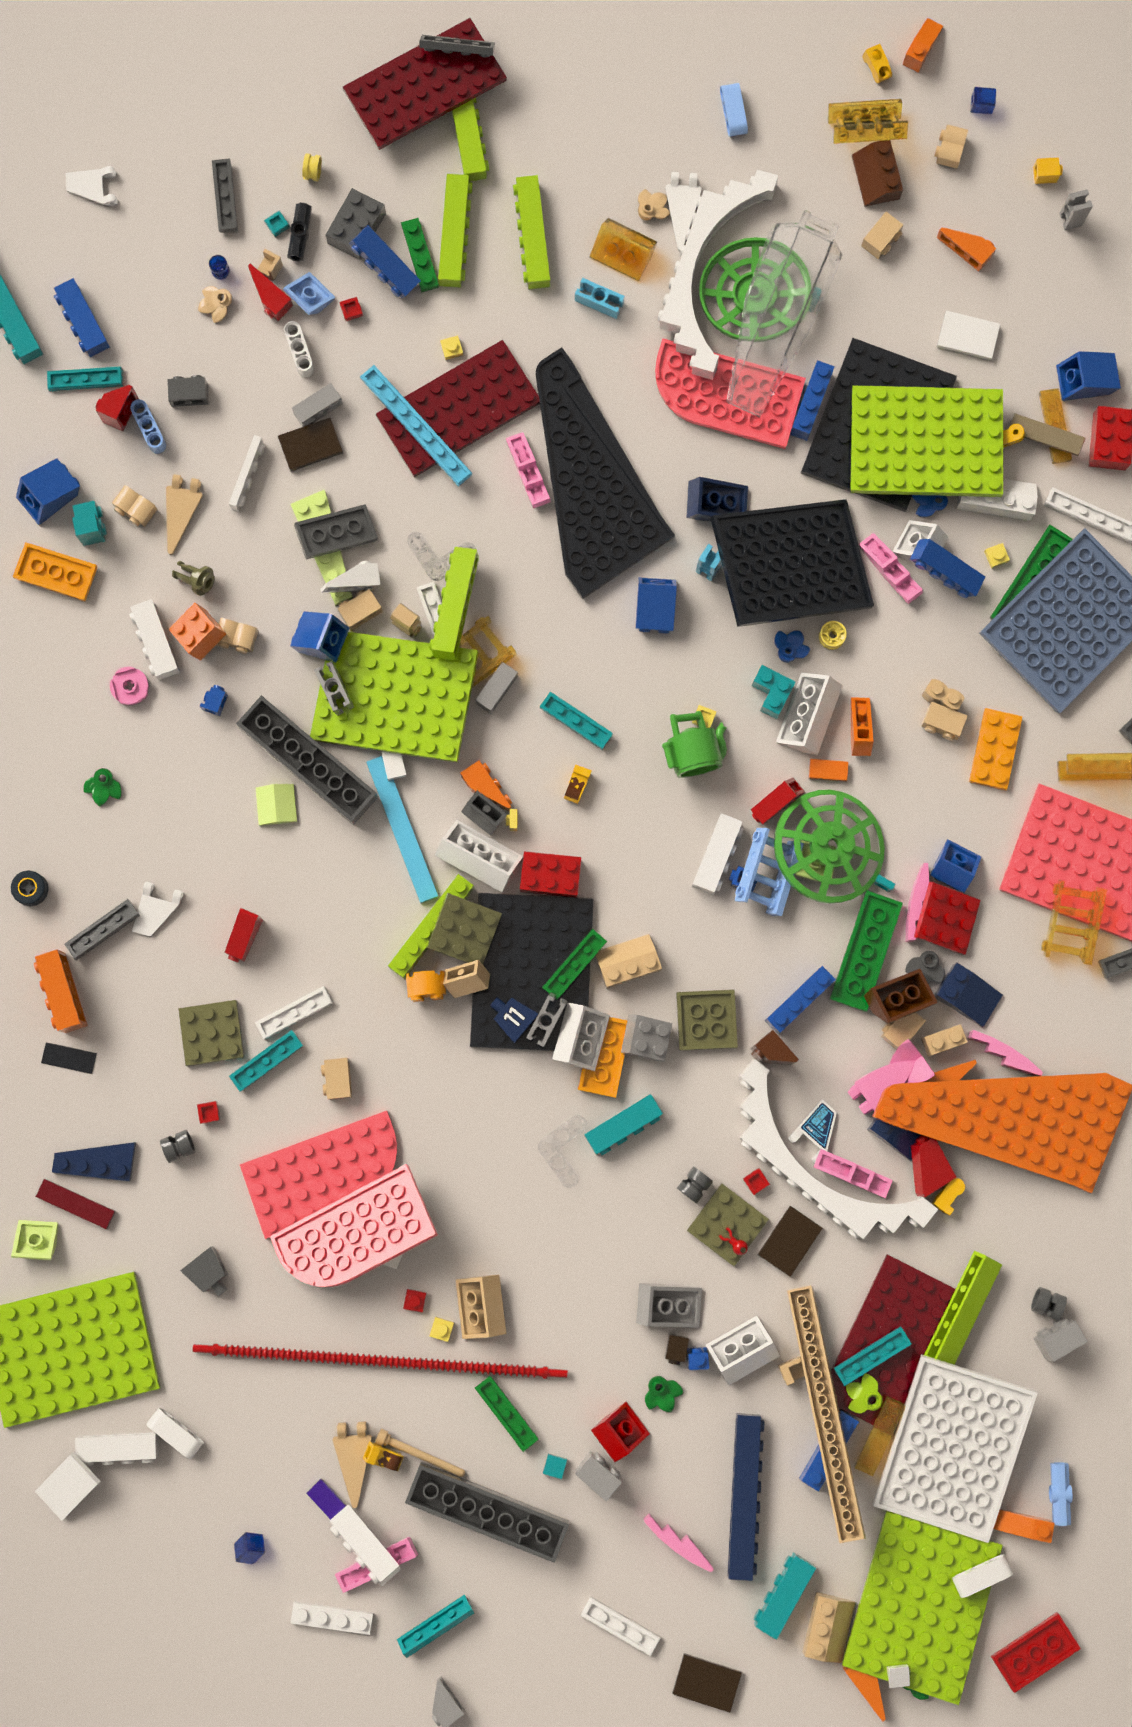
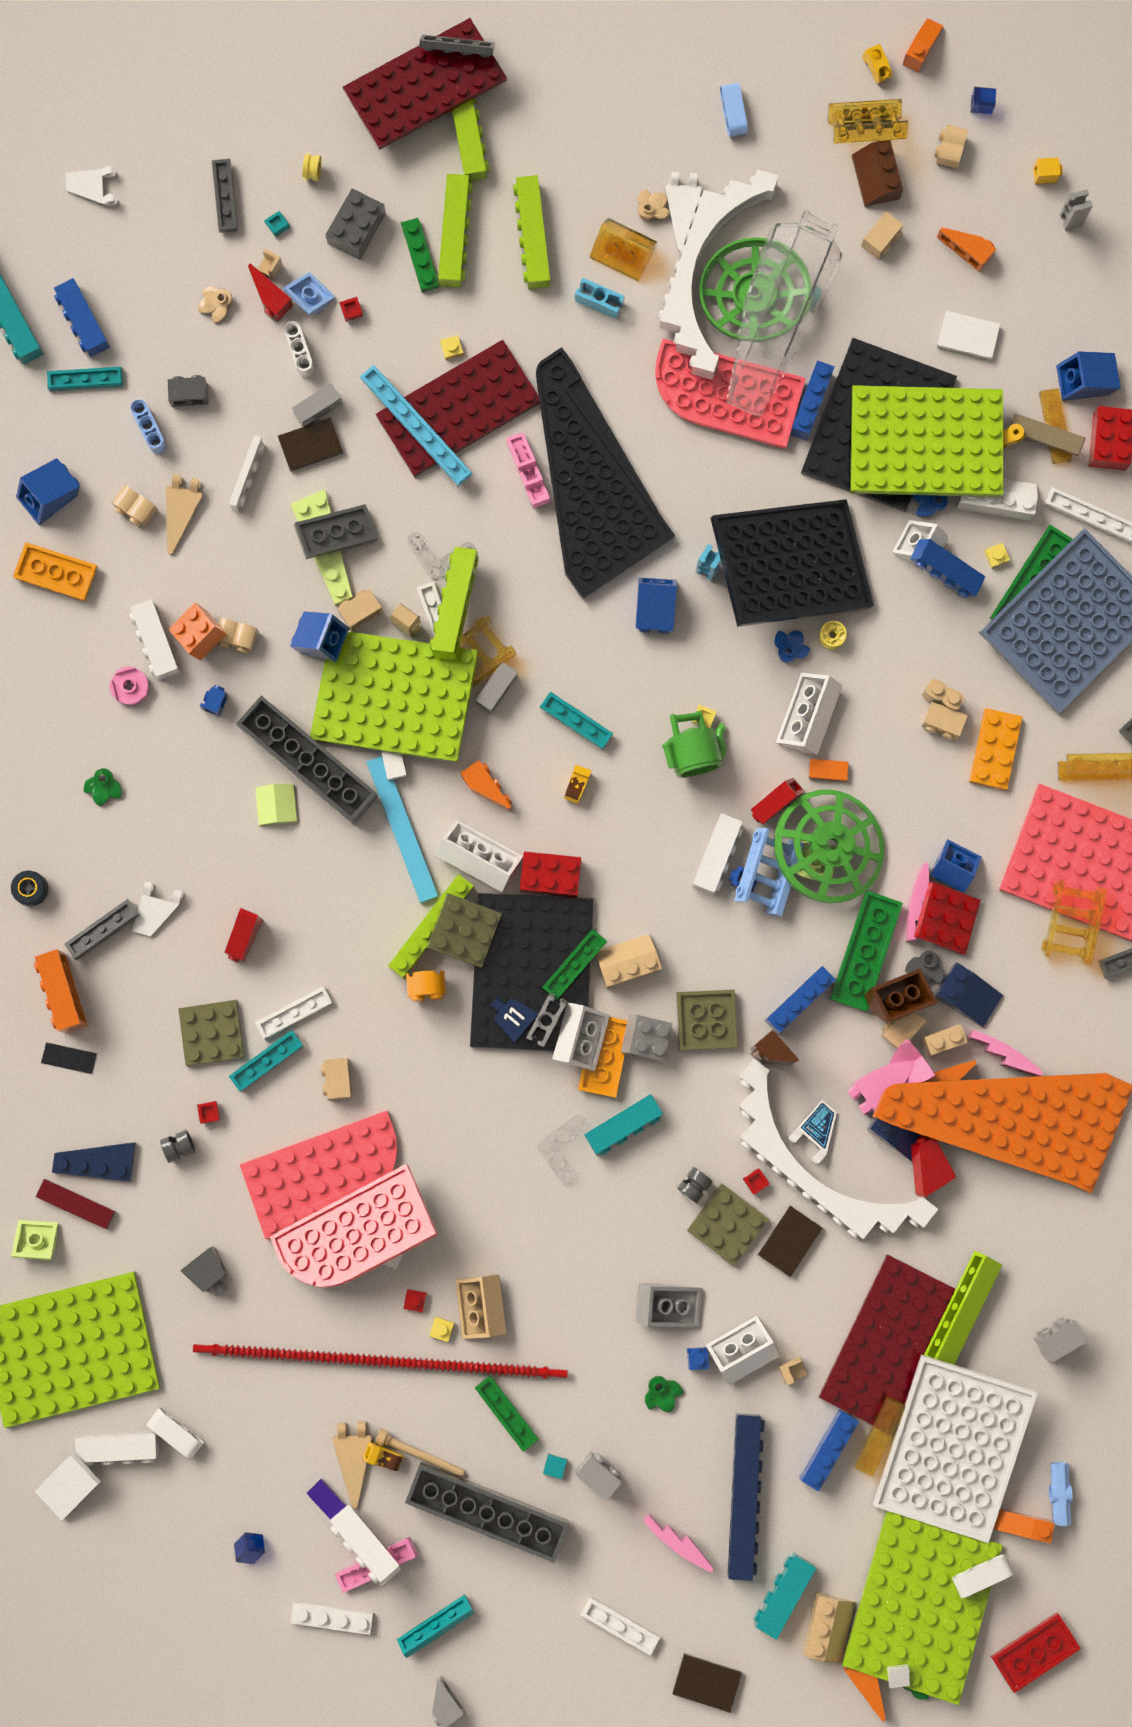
(88, 523): teal brick -> none
(115, 407): red slope -> none
(200, 579): olive piece -> none
(216, 263): clear blue wheel -> none
(298, 241): black piece -> none
(327, 685): light grey piece -> none
(361, 577): white slope -> none
(384, 262): blue brick -> none
(466, 979): tan brick -> none
(484, 812): dark grey brick -> none
(512, 820): light yellow plate -> none
(620, 1432): red slope -> none
(676, 1349): dark brown brick -> none
(714, 497): dark blue slope -> none
(737, 1244): red arm -> none
(776, 686): teal brick -> none
(826, 1415): tan piece -> none
(852, 1173): bright pink slope -> none
(861, 727): orange slope -> none
(862, 1392): lime plate -> none
(872, 1356): teal plate -> none
(884, 883): teal tile -> none
(890, 568): bright pink slope -> none
(947, 1195): yellow leg -> none
(1042, 1300): dark grey wheel -> none

